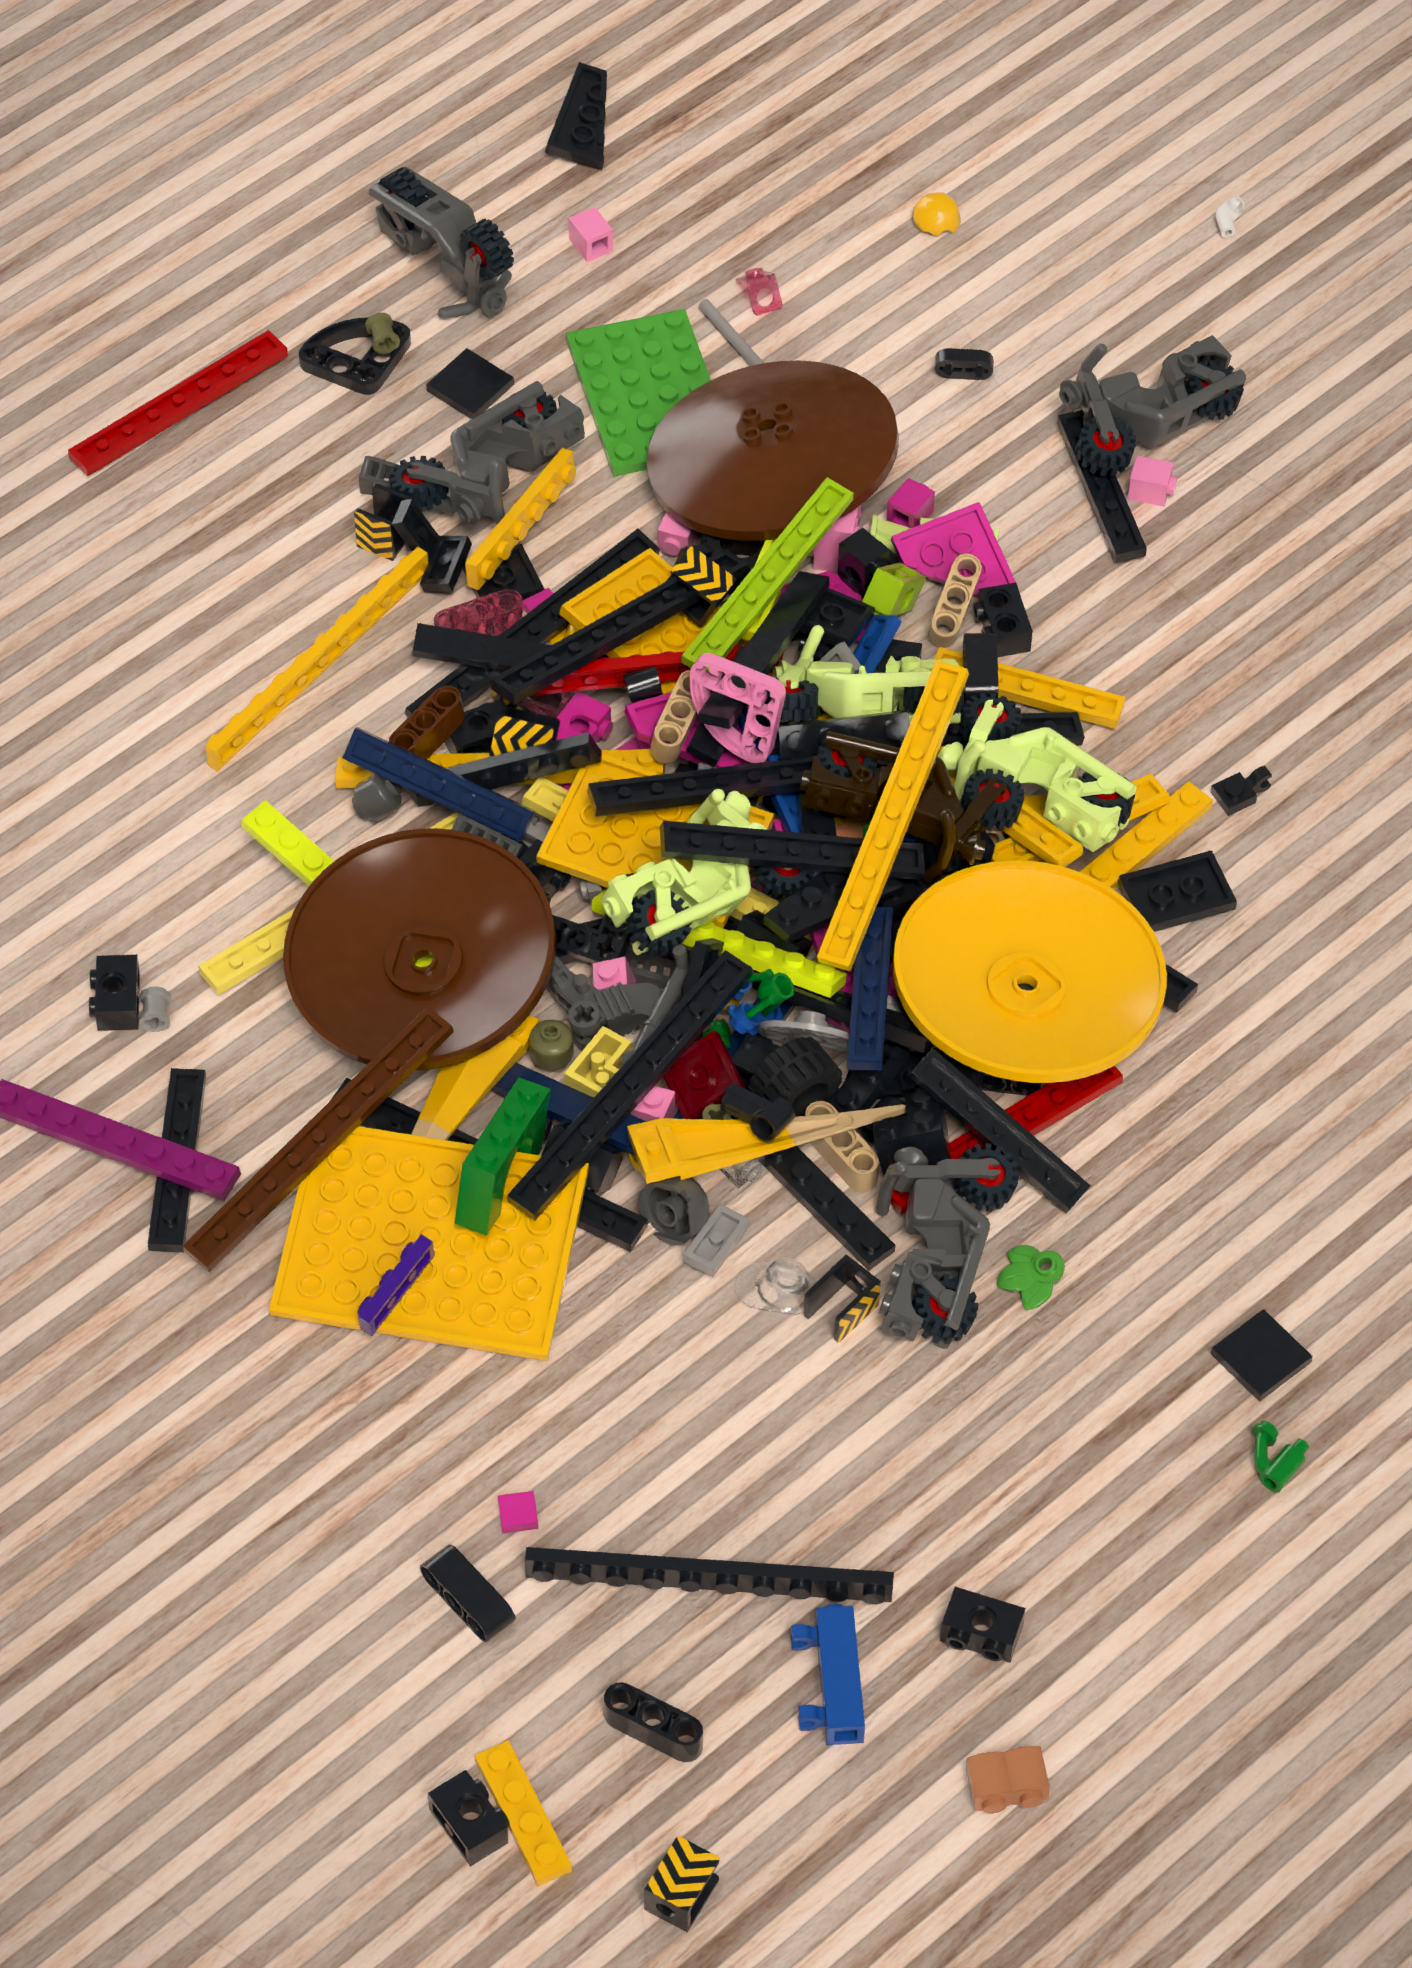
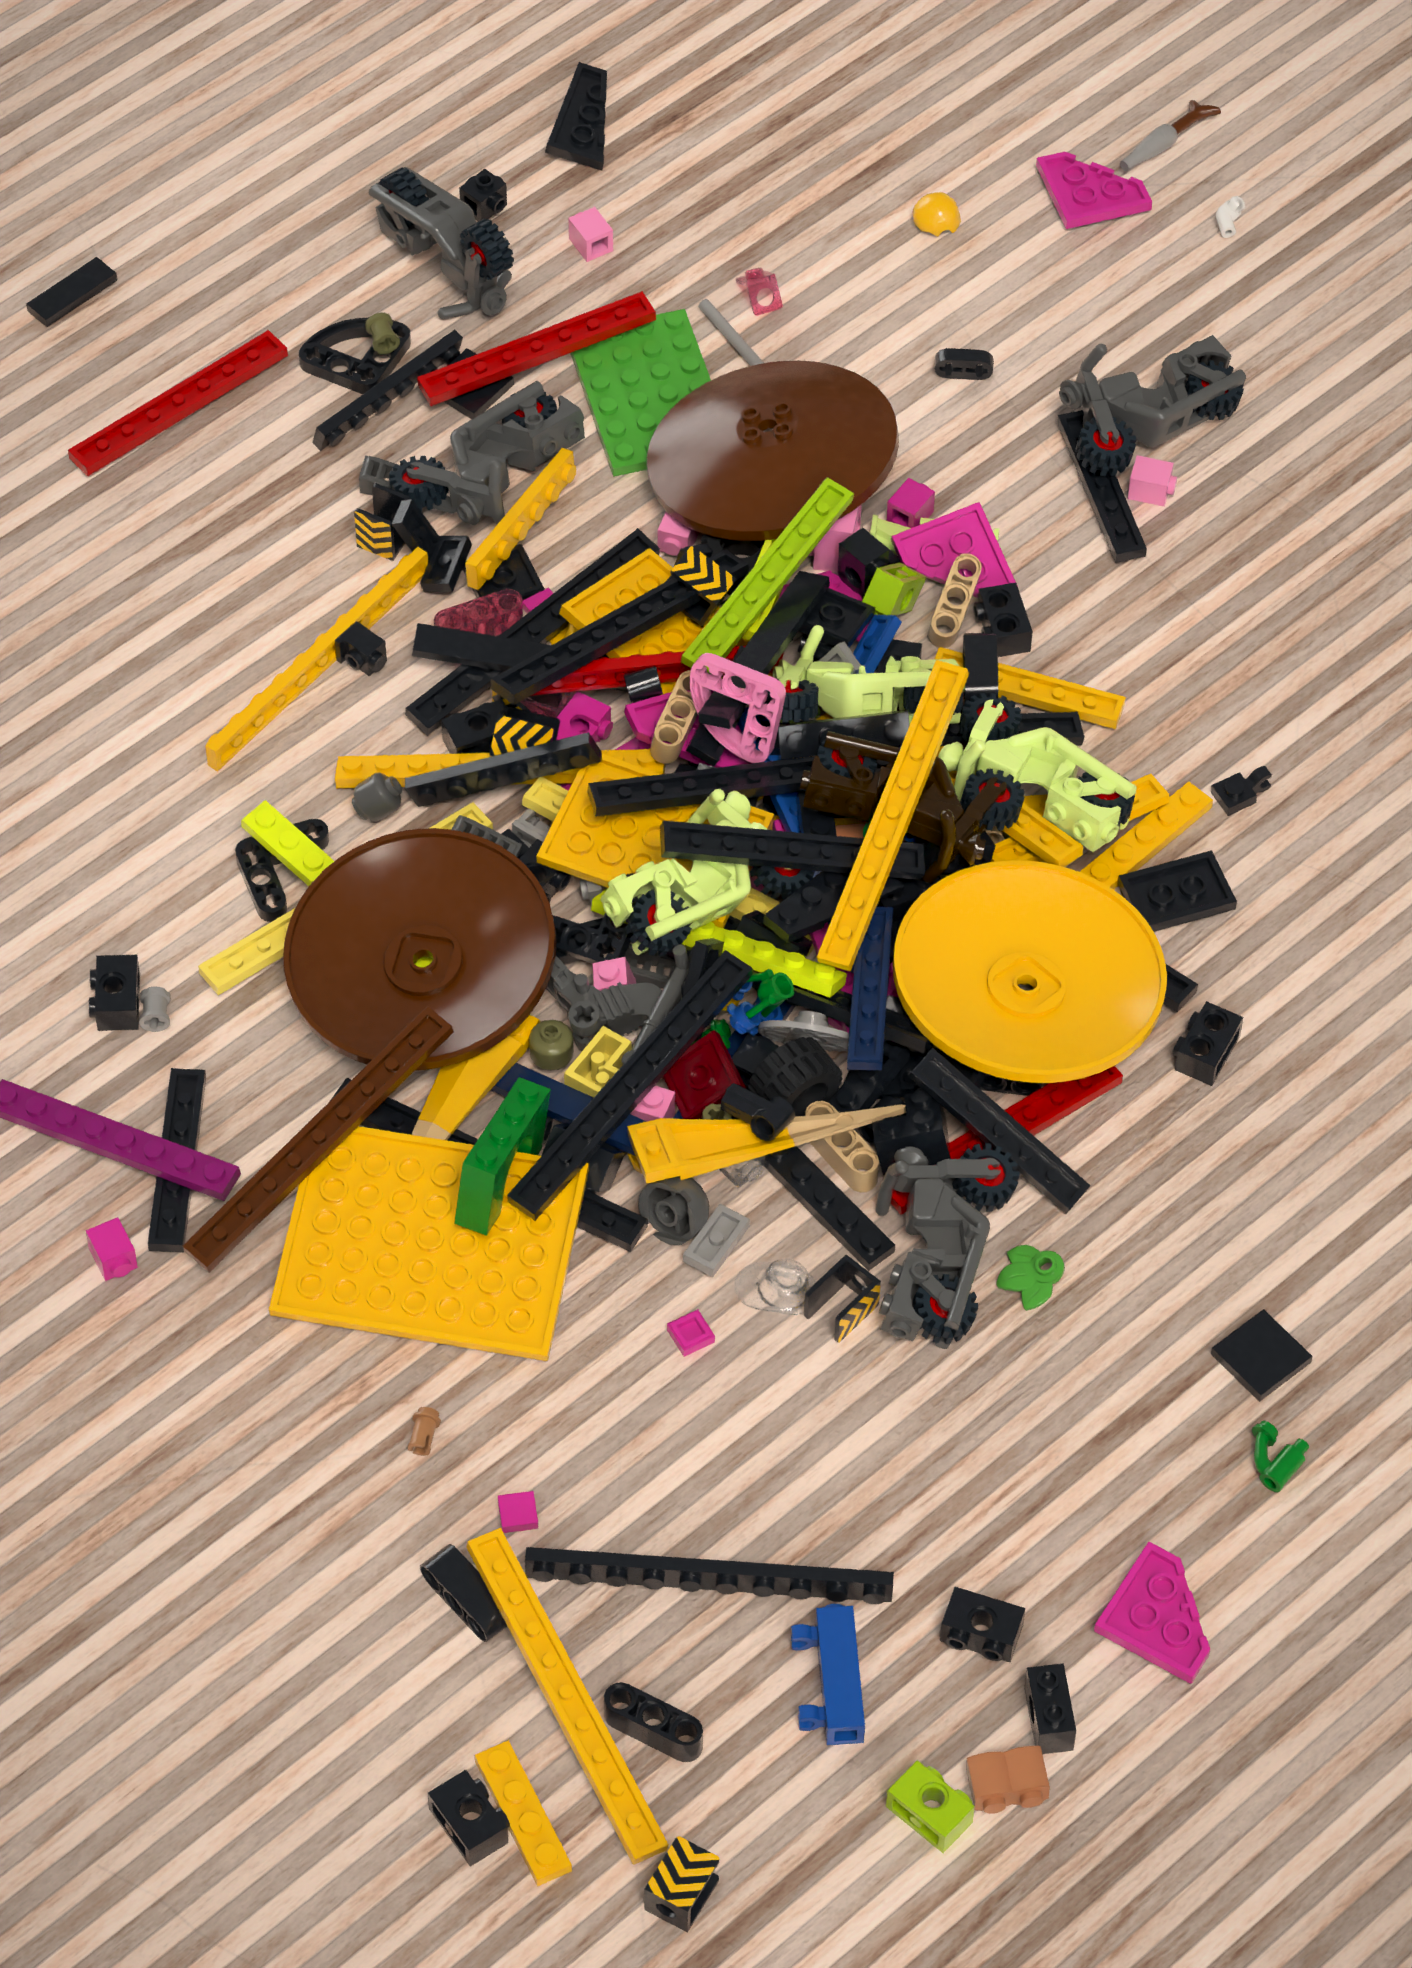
(71, 291): none -> black tile
(111, 1249): none -> dark pink brick
(264, 866): none -> black beam
(361, 649): none -> black brick
(381, 395): none -> black plate
(395, 1284): dark purple plate -> none
(425, 1423): none -> medium nougat pin
(431, 722): reddish brown beam -> none
(438, 784): dark blue tile -> none
(484, 194): none -> black brick
(536, 348): none -> red plate
(567, 1696): none -> yellow plate
(690, 1333): none -> dark pink tile
(937, 1825): none -> lime brick
(1050, 1708): none -> black brick
(1090, 192): none -> dark pink plate
(1157, 1615): none -> dark pink plate
(1166, 135): none -> light grey piece
(1213, 1045): none -> black brick

